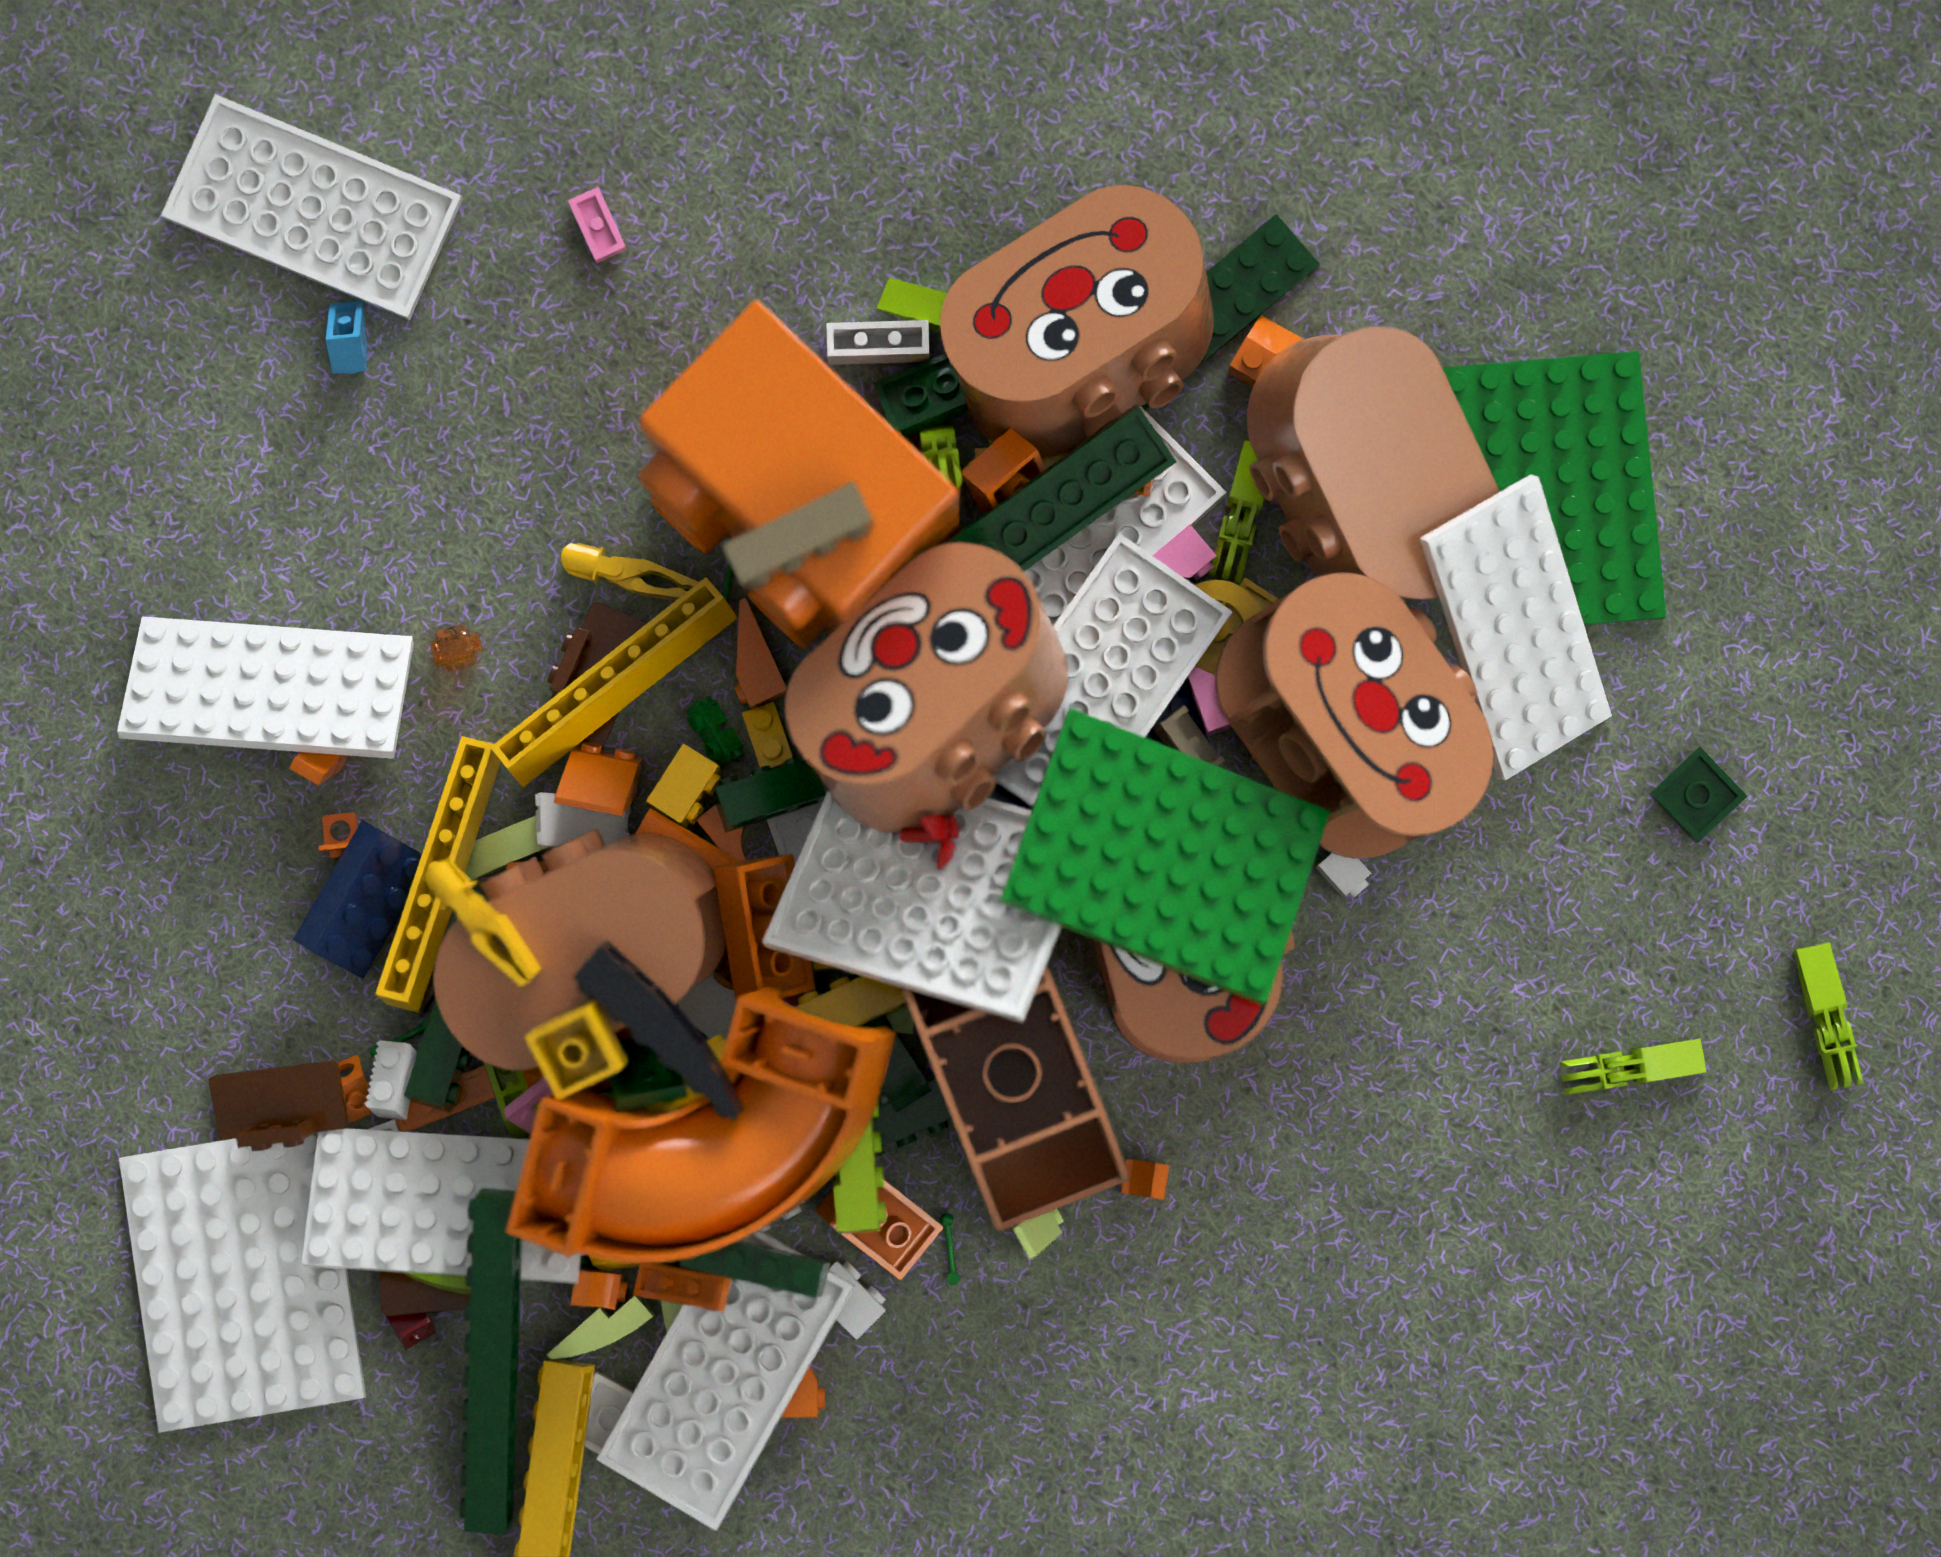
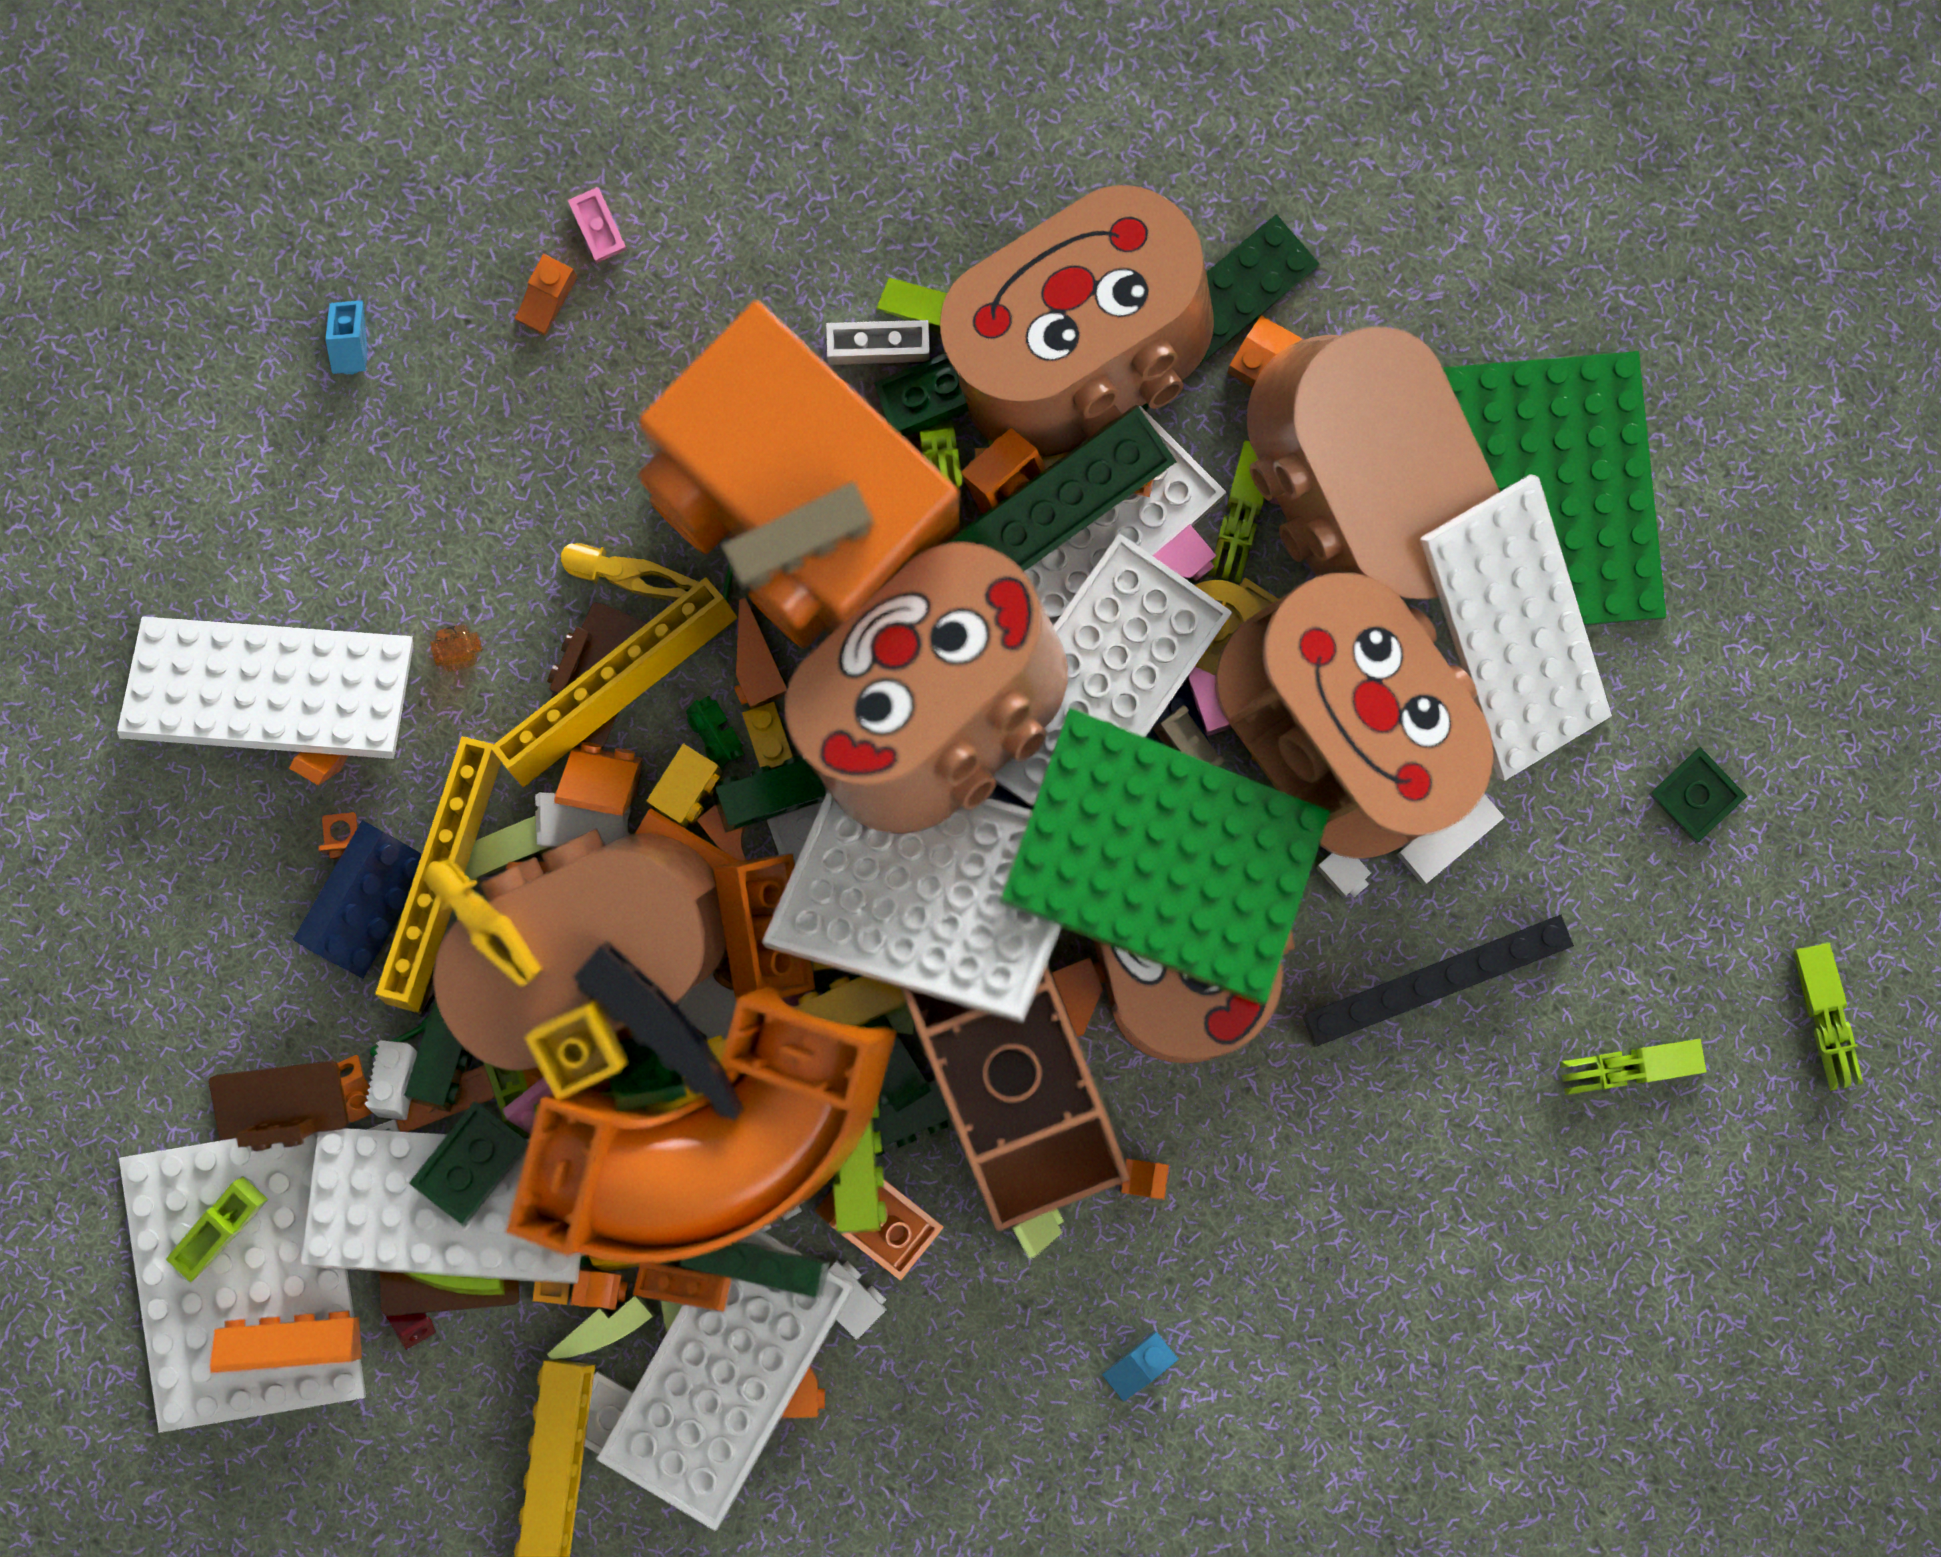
(216, 1228): none -> lime slope
(287, 1343): none -> orange slope
(312, 207): white plate -> none
(469, 1163): none -> dark green plate
(492, 1365): dark green brick -> none
(545, 294): none -> orange arch
(551, 1292): none -> light orange plate
(935, 830): red plant -> none
(952, 1277): green hinge -> none
(1079, 991): none -> orange slope
(1140, 1366): none -> dark azure slope
(1435, 851): none -> white brick
(1437, 980): none -> black brick

